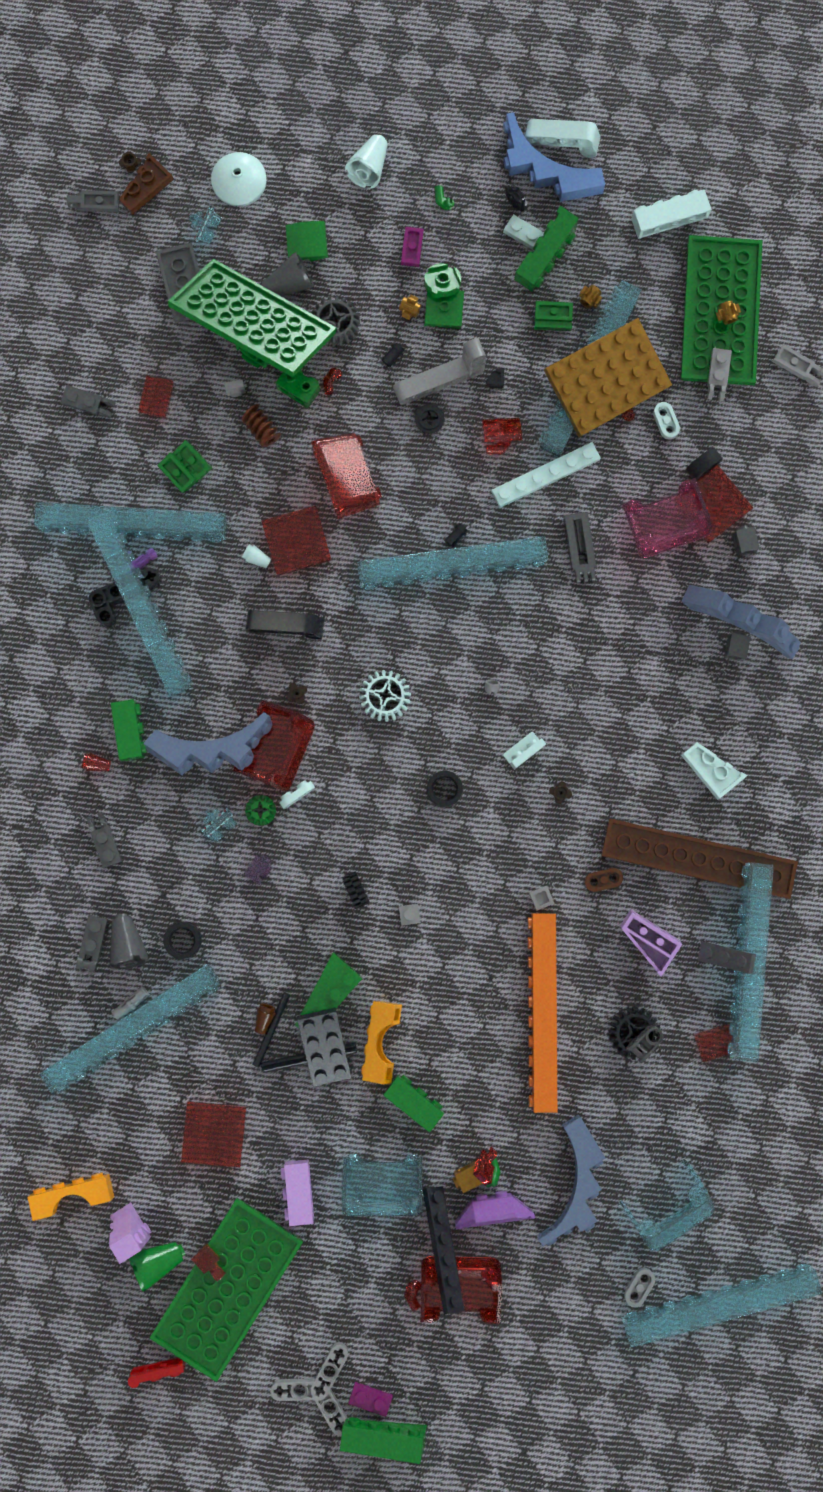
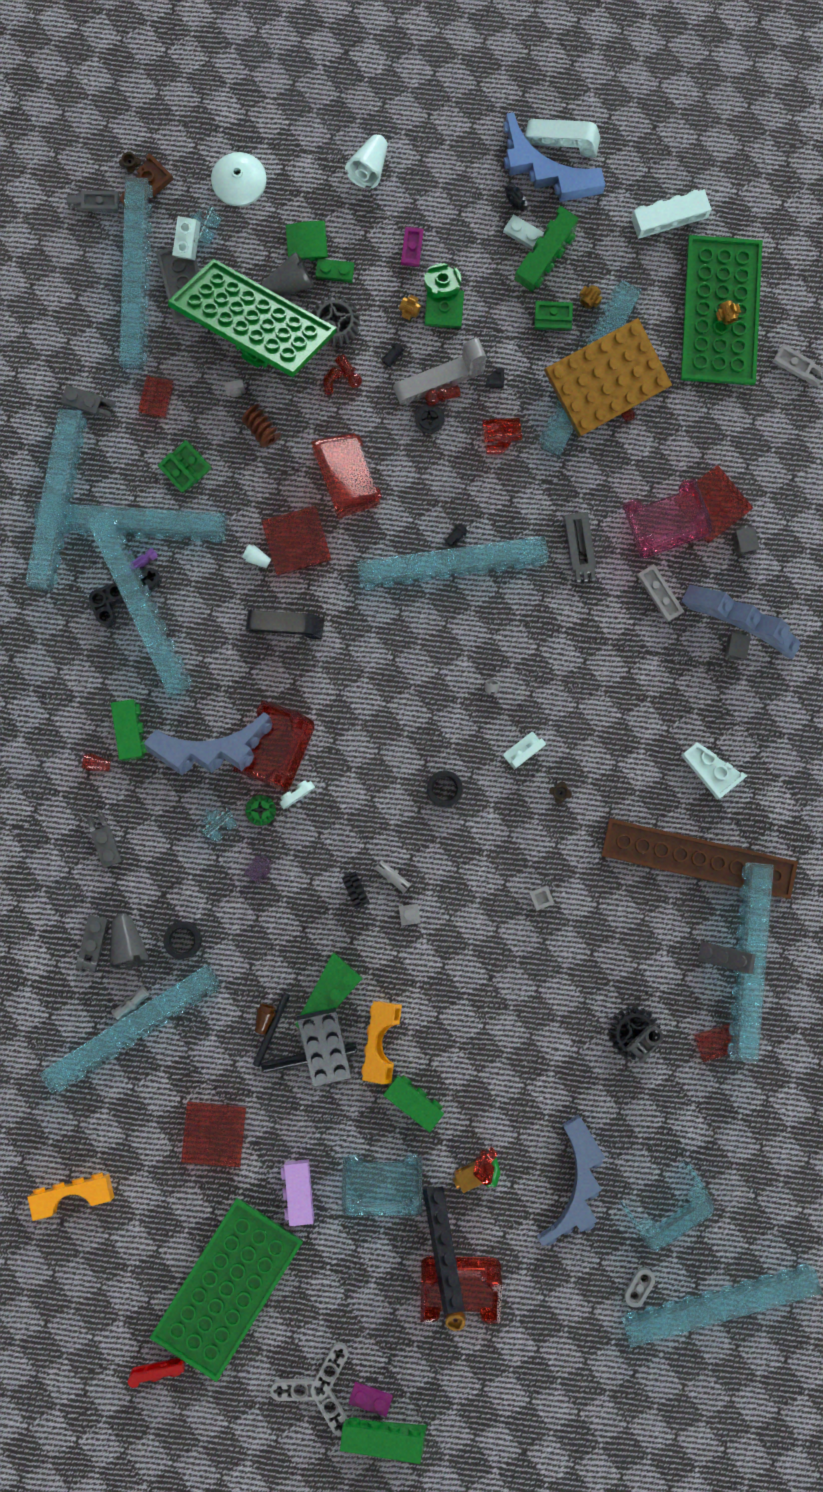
(55, 500): none -> clear light blue brick
(128, 1233): lavender wedge -> none
(134, 273): none -> clear light blue brick
(156, 1262): green cone -> none
(186, 238): none -> light aqua brick
(207, 1260): clear red plate -> none
(297, 698): dark brown plate -> none
(299, 388): green brick -> none
(335, 270): none -> green plate
(354, 379): none -> clear red pin
(376, 693): light aqua gear -> none
(392, 876): none -> light grey pin
(410, 1294): clear red arm -> none
(432, 397): none -> clear red pin
(441, 200): green arm -> none
(455, 1321): none -> pearl gold tile
(493, 1210): medium lavender wedge -> none
(543, 1013): orange brick -> none
(545, 474): light aqua plate -> none
(603, 880): reddish brown plate -> none
(652, 941): lavender wedge -> none
(660, 593): none -> light grey plate
(667, 421): light aqua plate -> none
(704, 463): black tyre -> none
(718, 372): light grey hinge -> none

